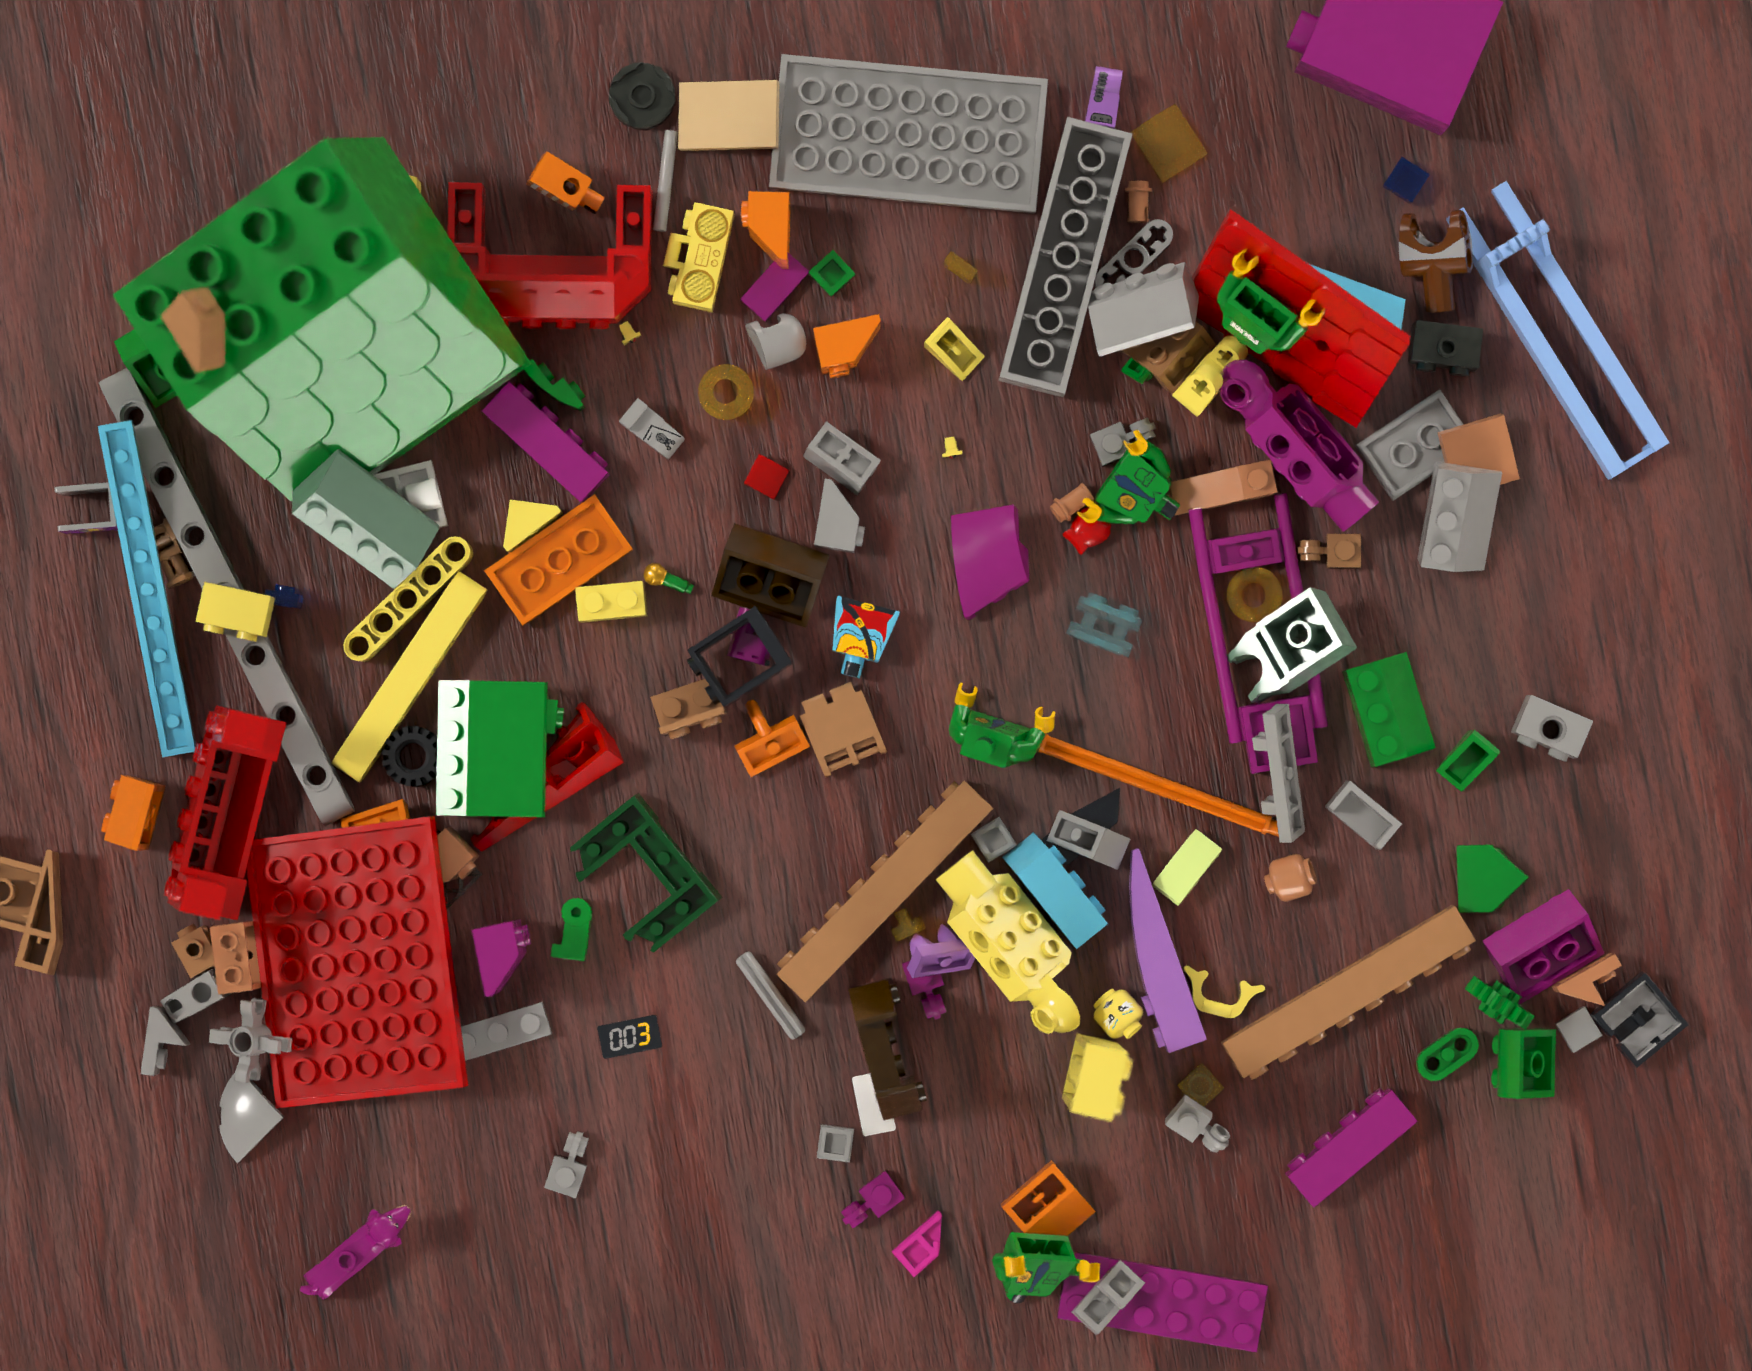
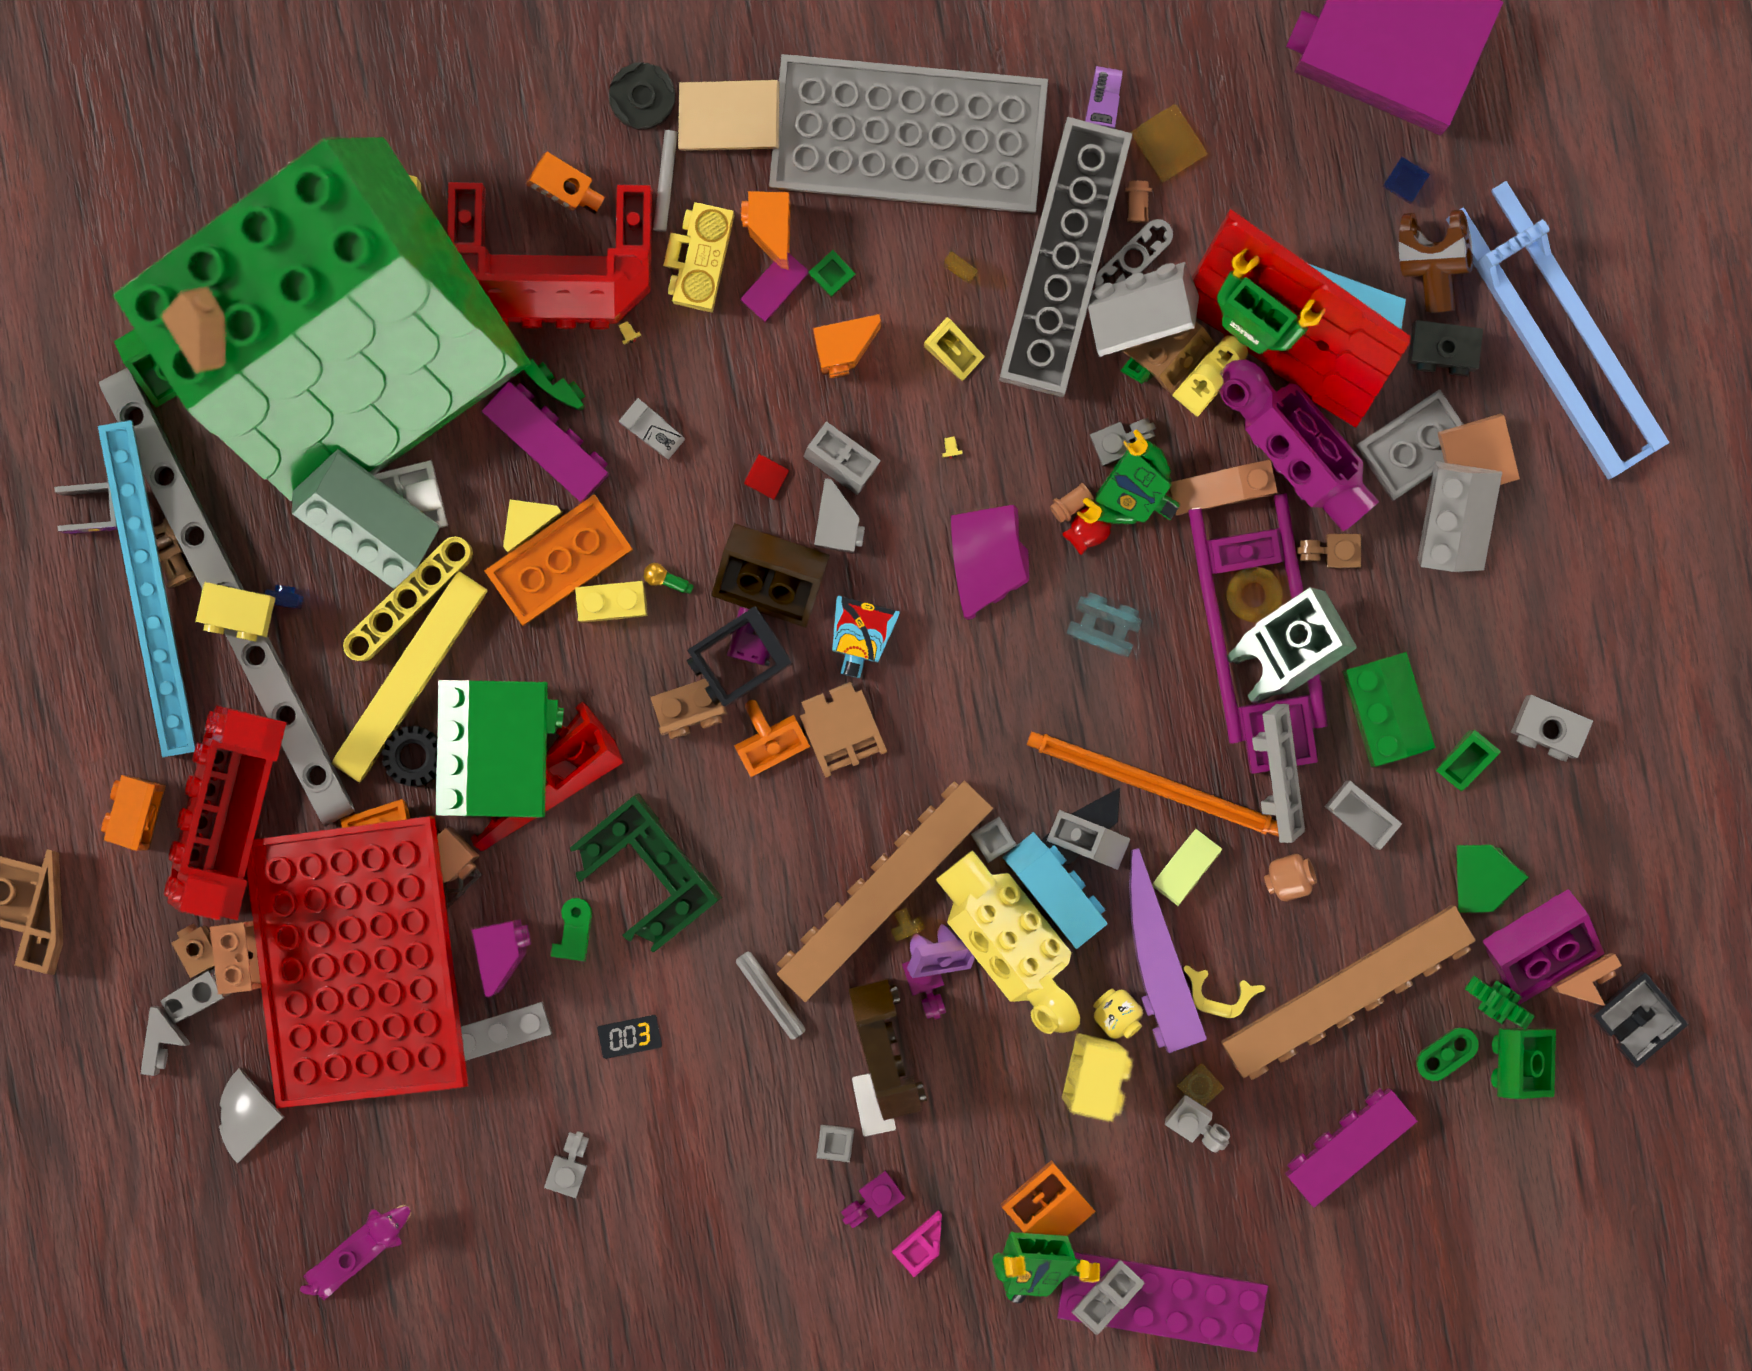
(261, 1040): light grey pin -> none
(739, 405): clear yellow piece -> none
(779, 342): light grey helmet -> none
(993, 738): green torso -> none
(1578, 1029): light grey tile -> none

